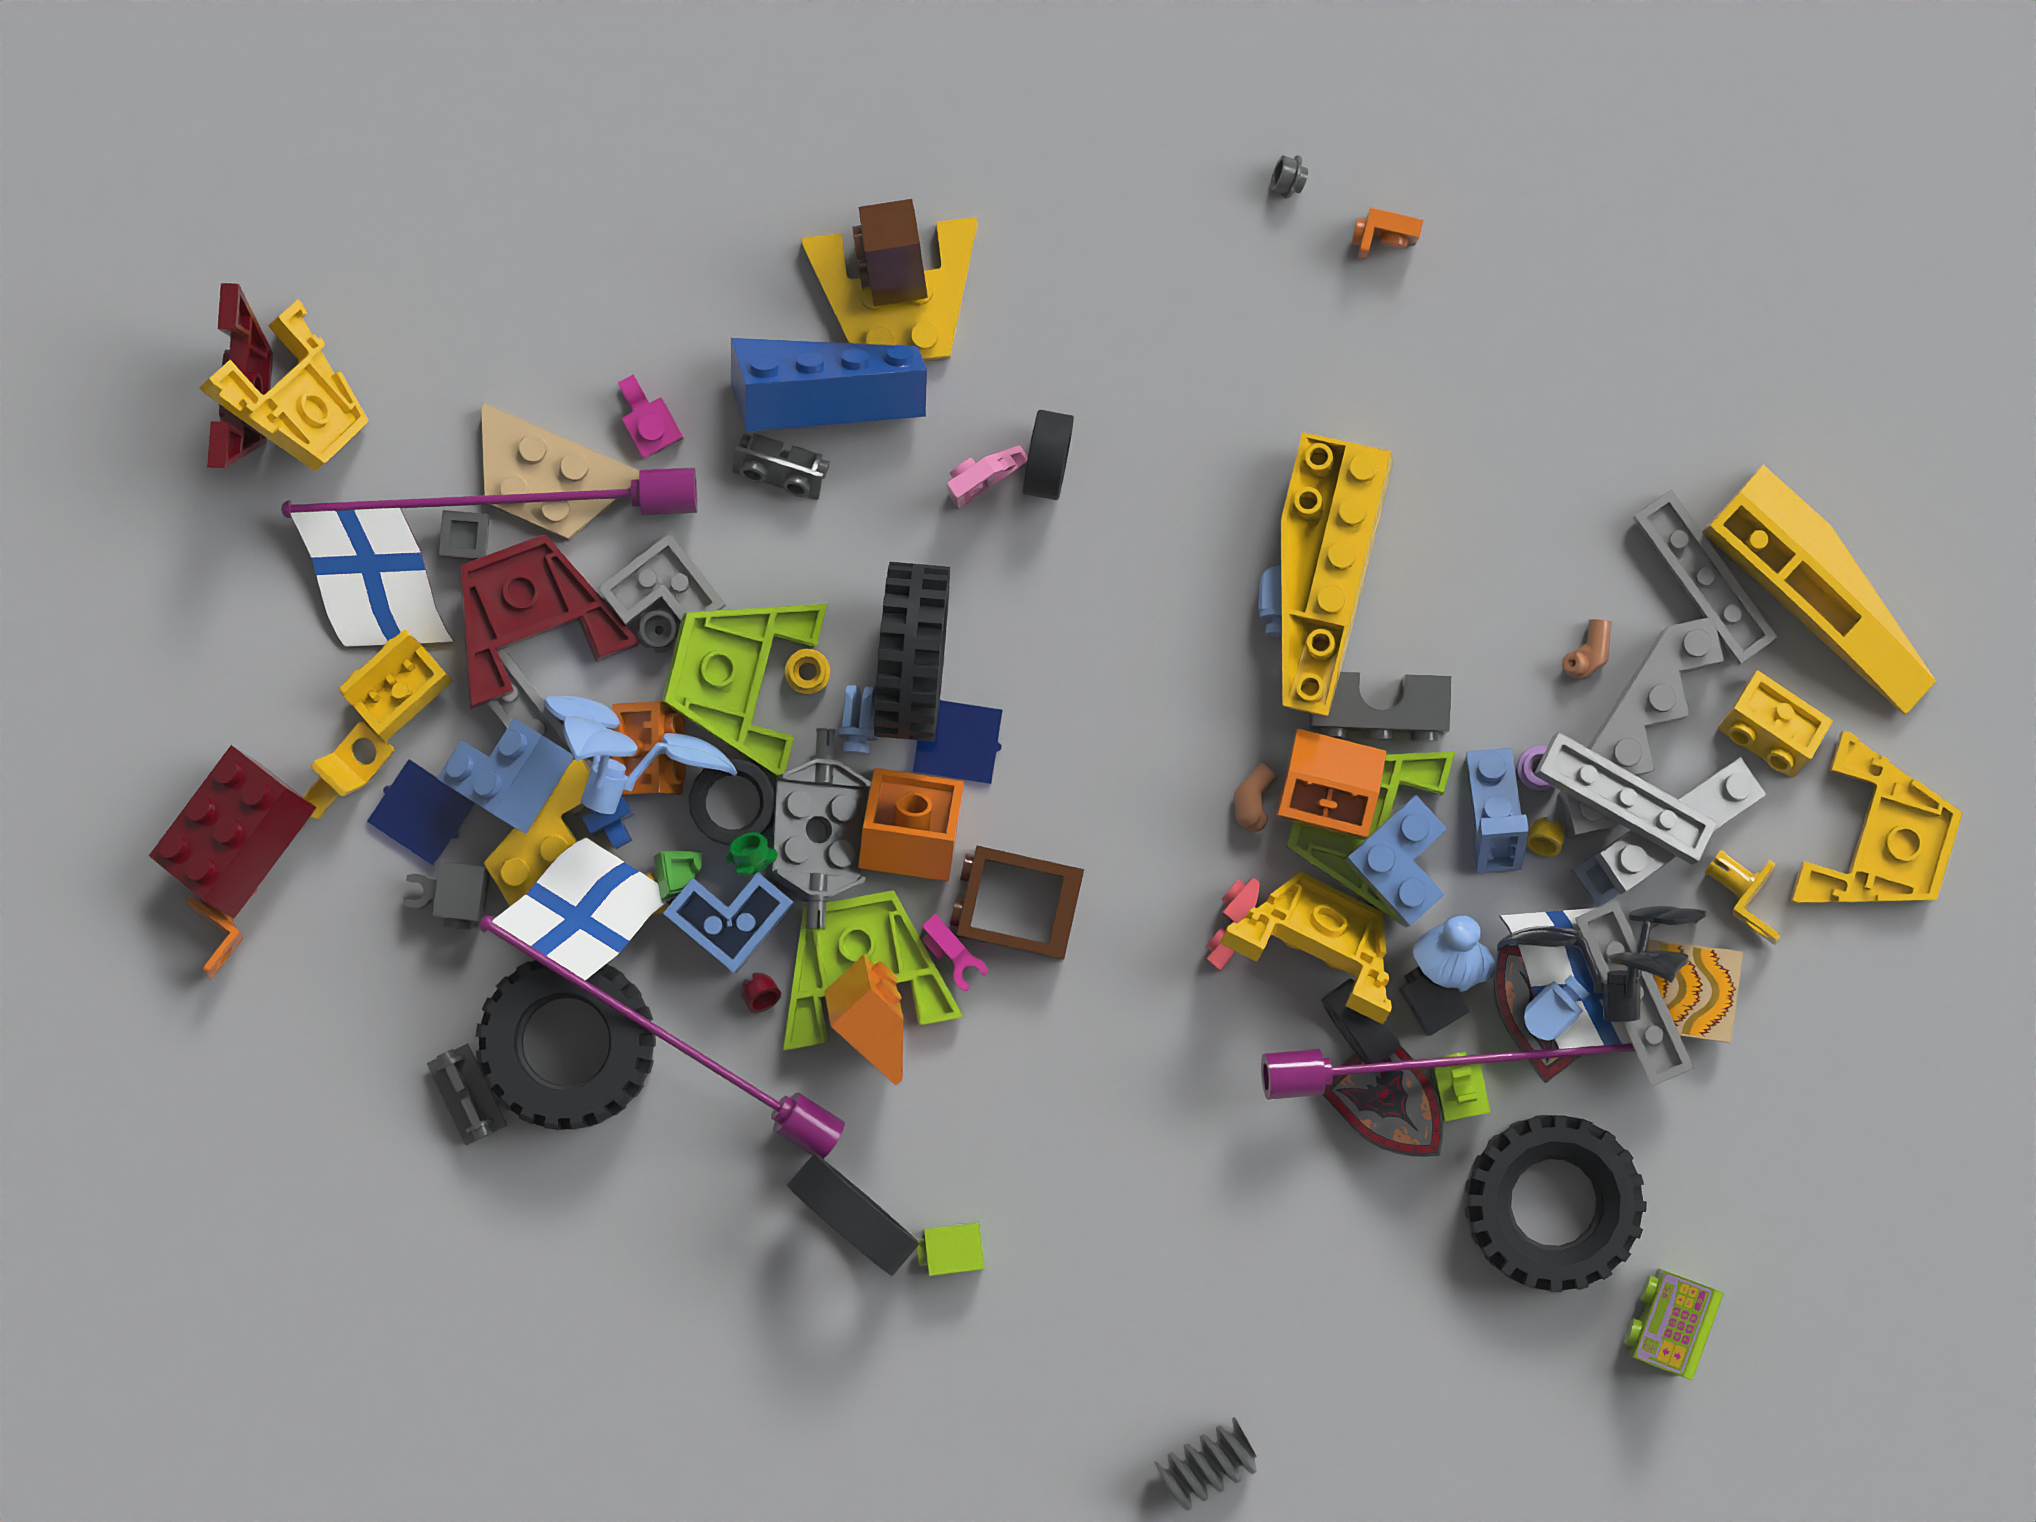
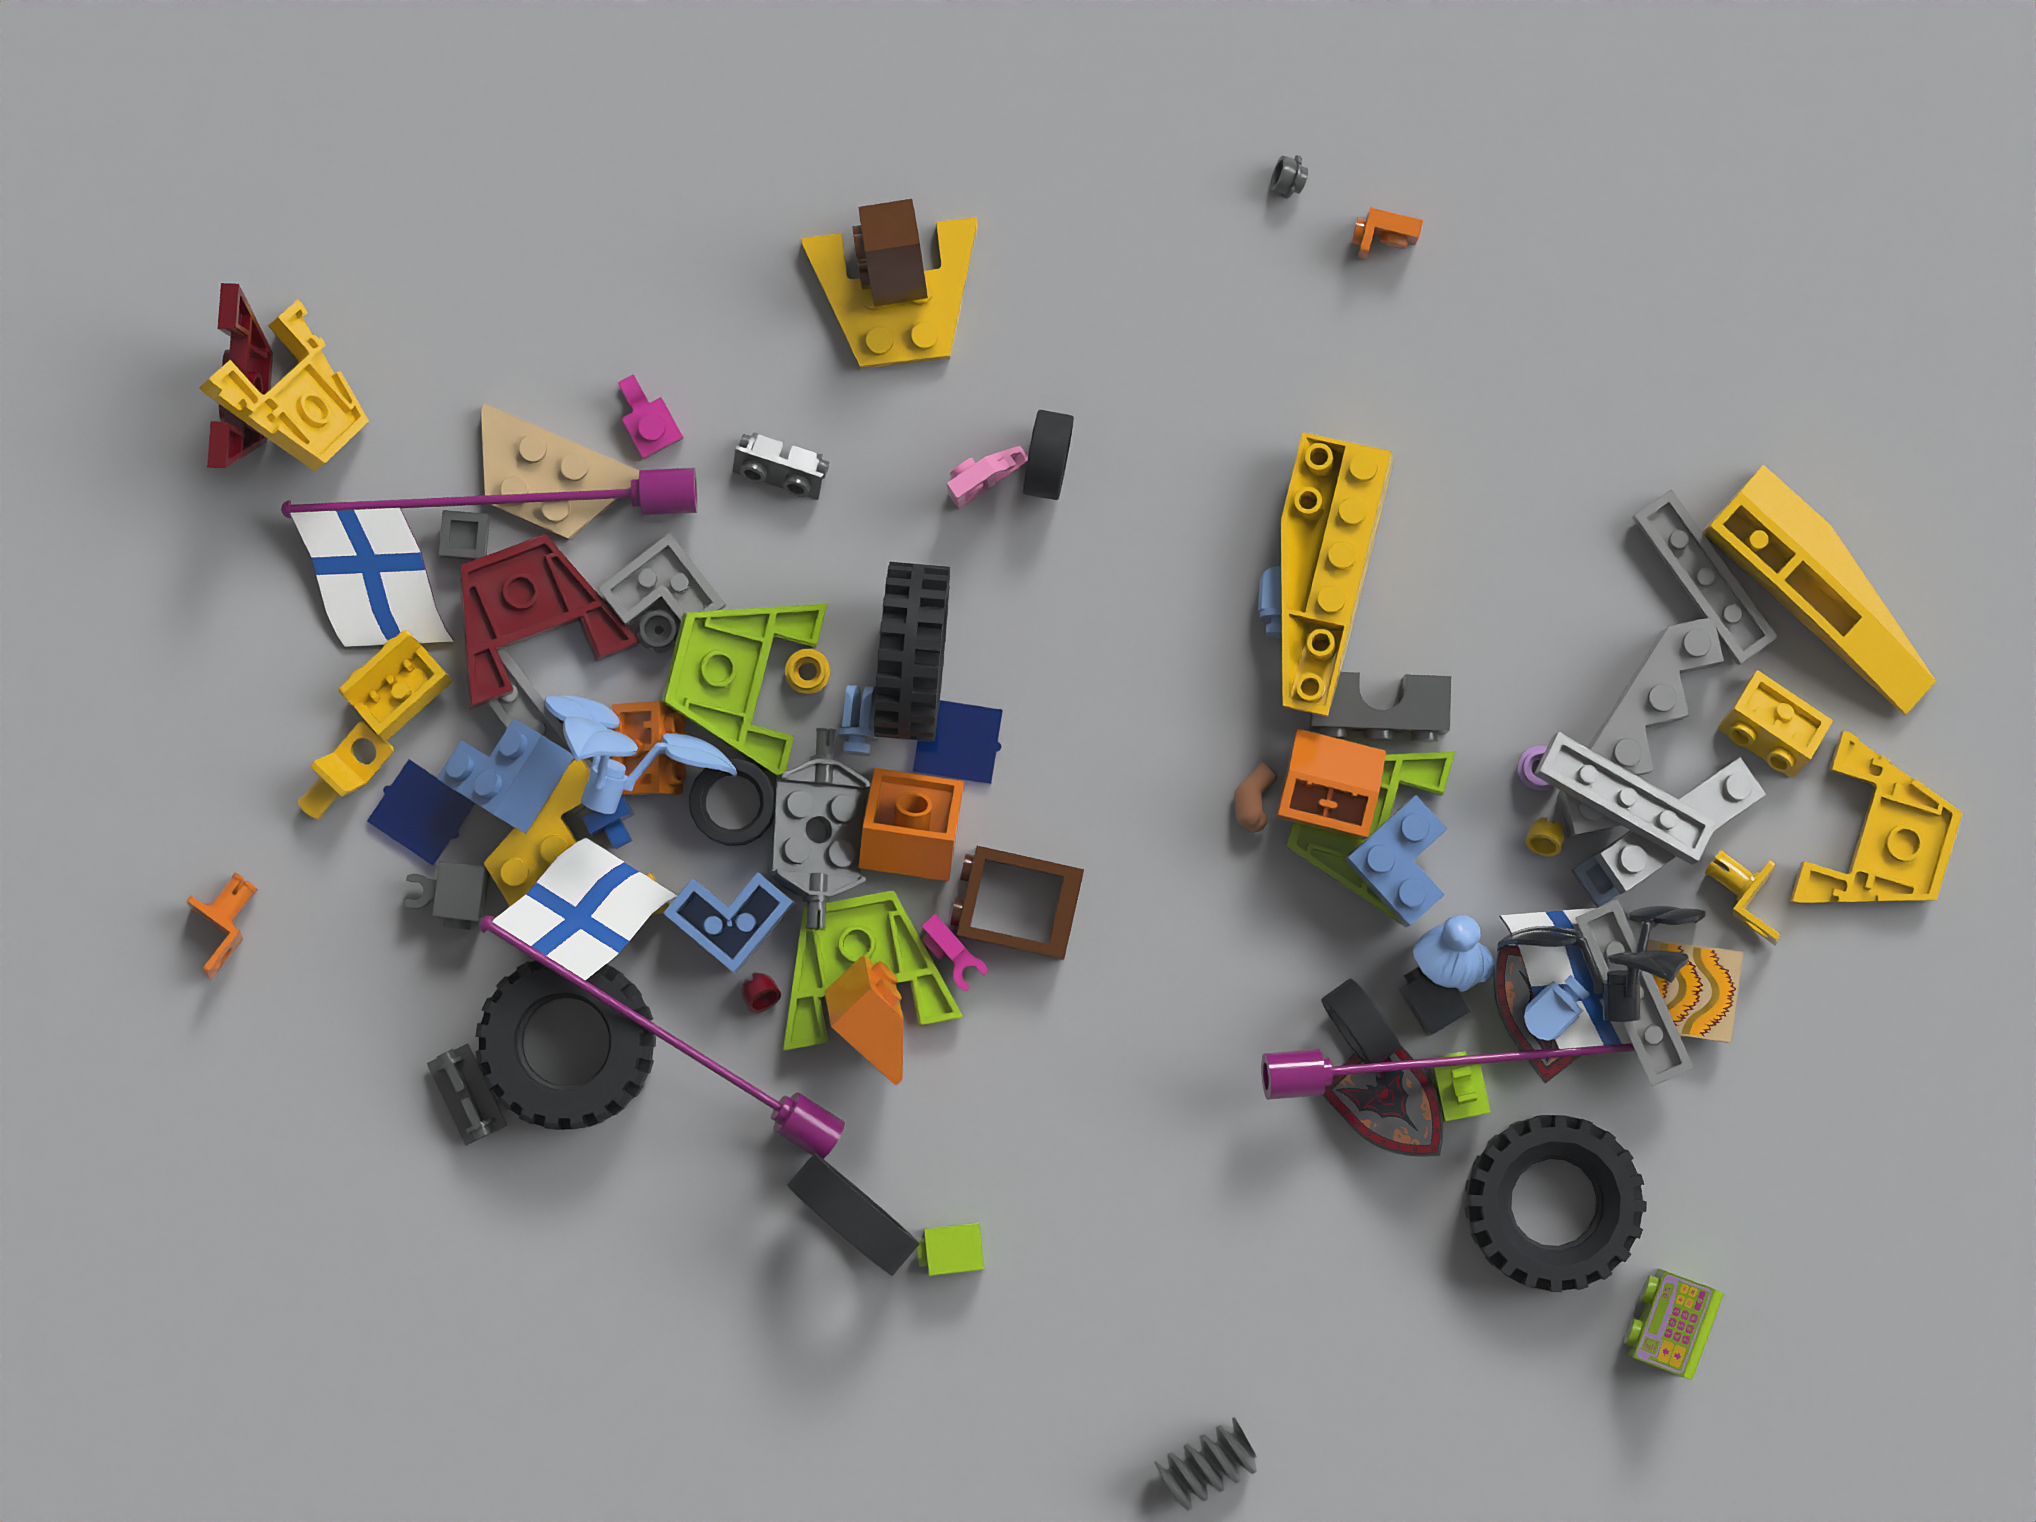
(232, 832): dark red brick -> none
(676, 870): bright green tile -> none
(750, 854): green plate -> none
(825, 383): blue wedge -> none
(1239, 901): coral slope -> none
(1328, 926): yellow wing -> none
(1496, 811): medium blue bracket -> none
(1591, 655): nougat arm -> none

